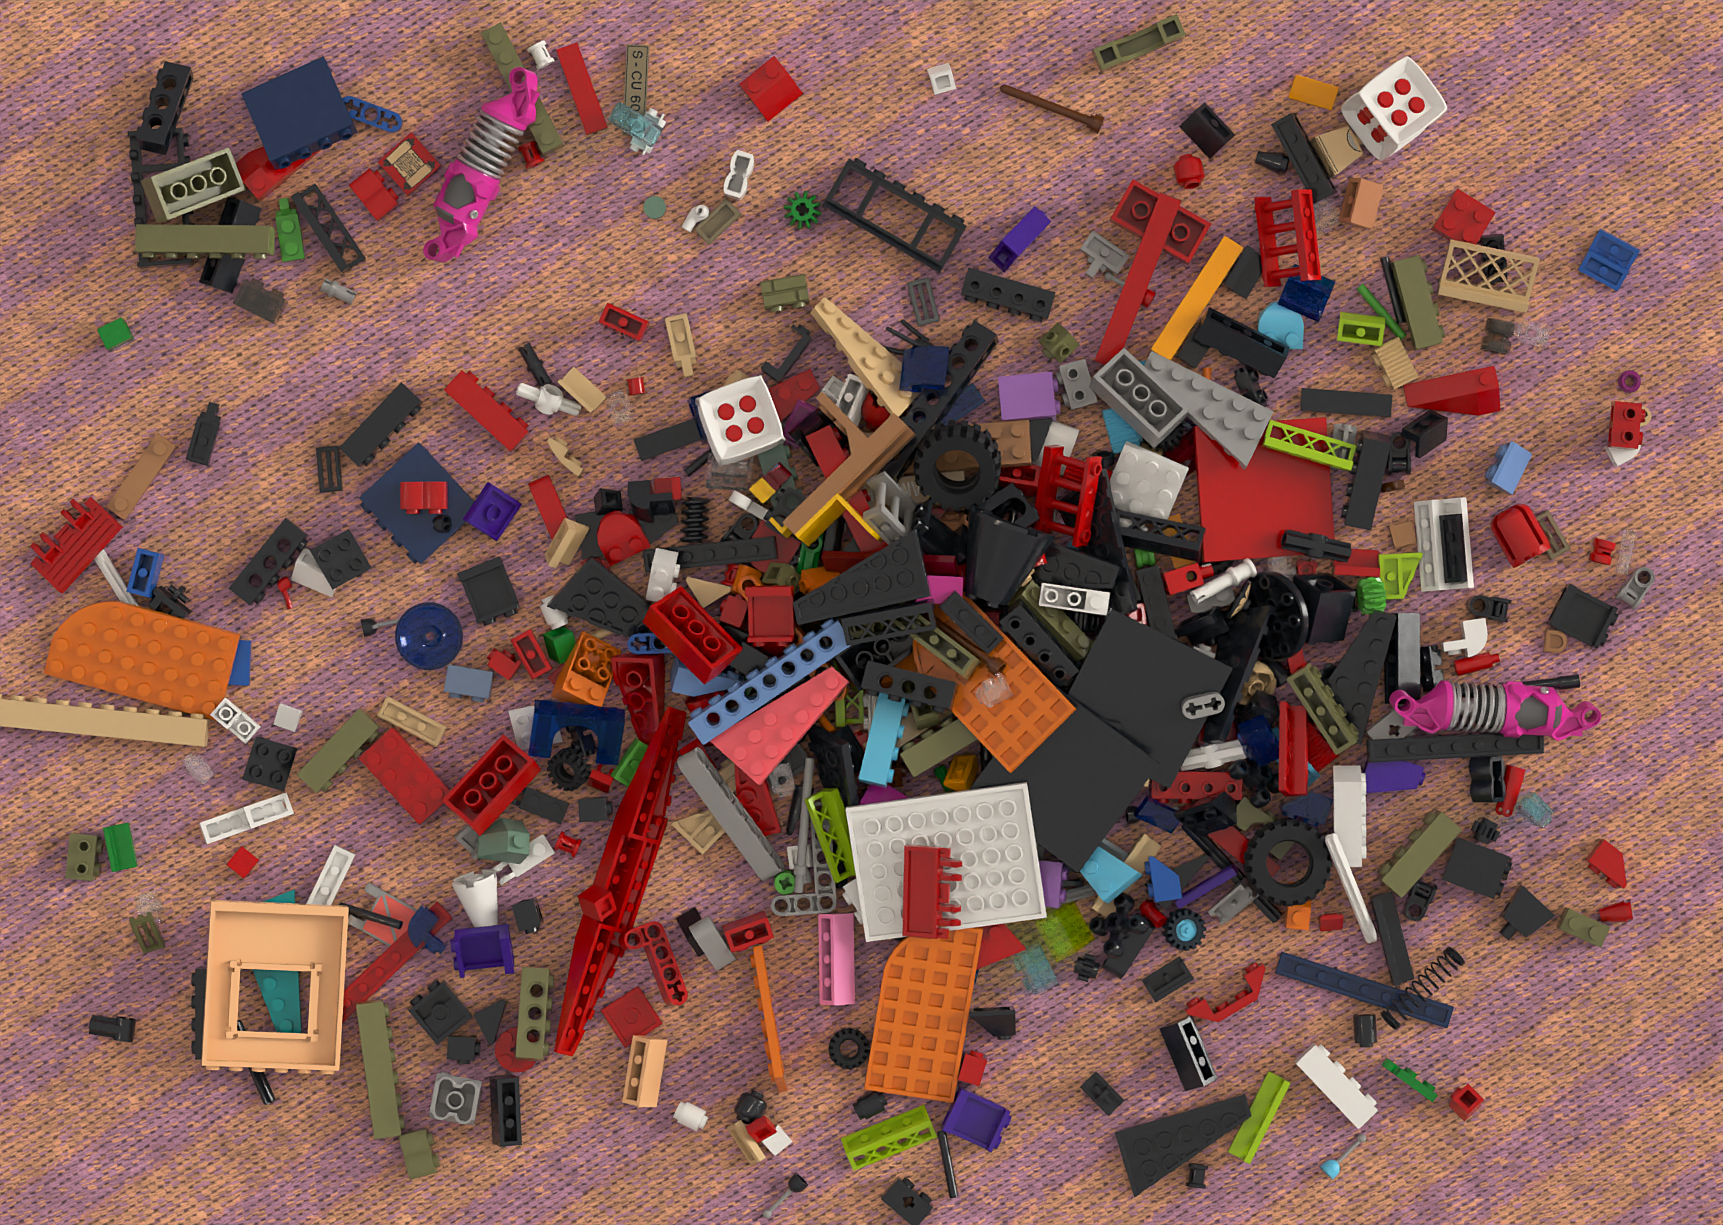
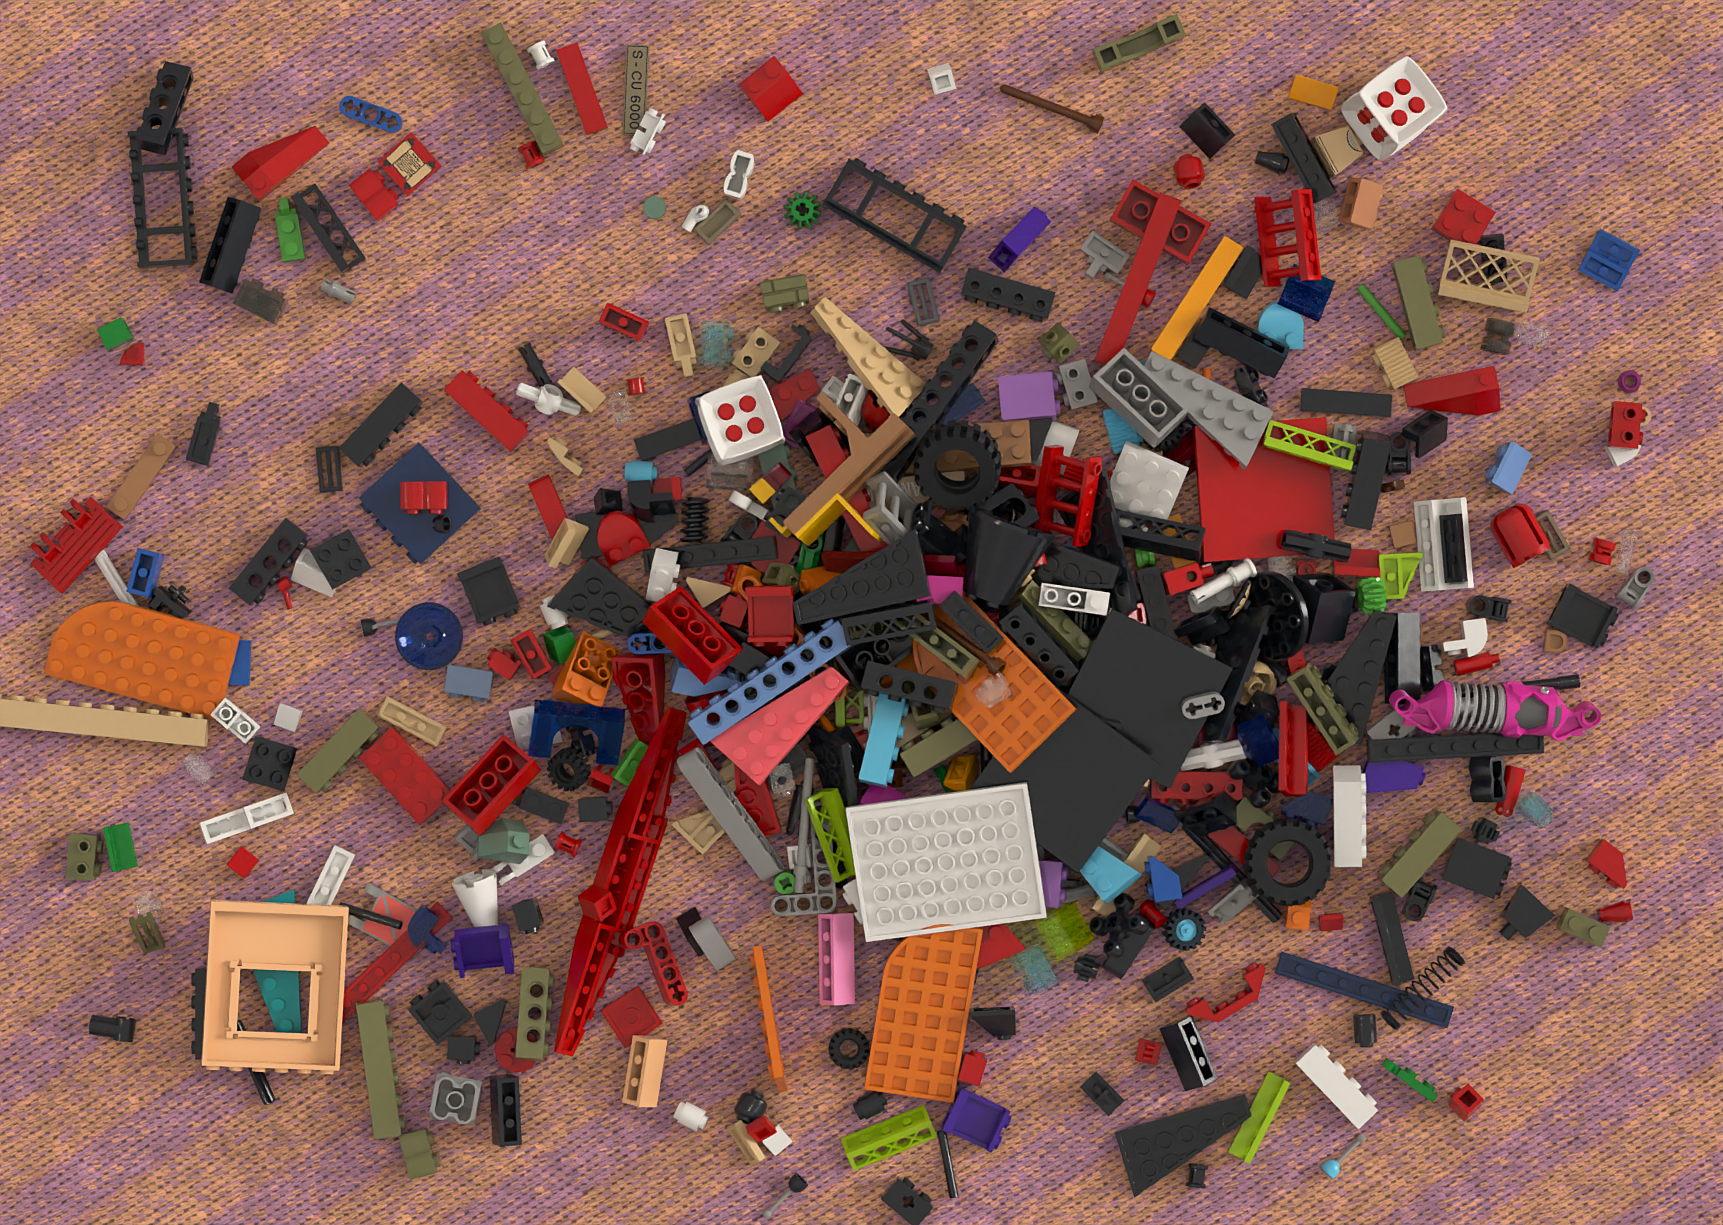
(133, 355): none -> red tile
(193, 185): olive brick -> none
(205, 240): olive brick -> none
(299, 113): dark blue panel -> none
(476, 173): dark pink piece -> none
(492, 511): dark purple tile -> none
(635, 124): clear light blue brick -> none
(640, 471): none -> medium azure brick
(714, 344): none -> clear light blue bracket
(748, 931): red brick -> none
(757, 350): none -> tan brick
(924, 368): clear blue slope -> none
(925, 893): red hinge -> none
(1107, 457): black tile -> none
(1148, 1051): none -> red tile
(1351, 887): white axle -> none
(1361, 328): lime brick -> none
(1392, 288): black bar -> none

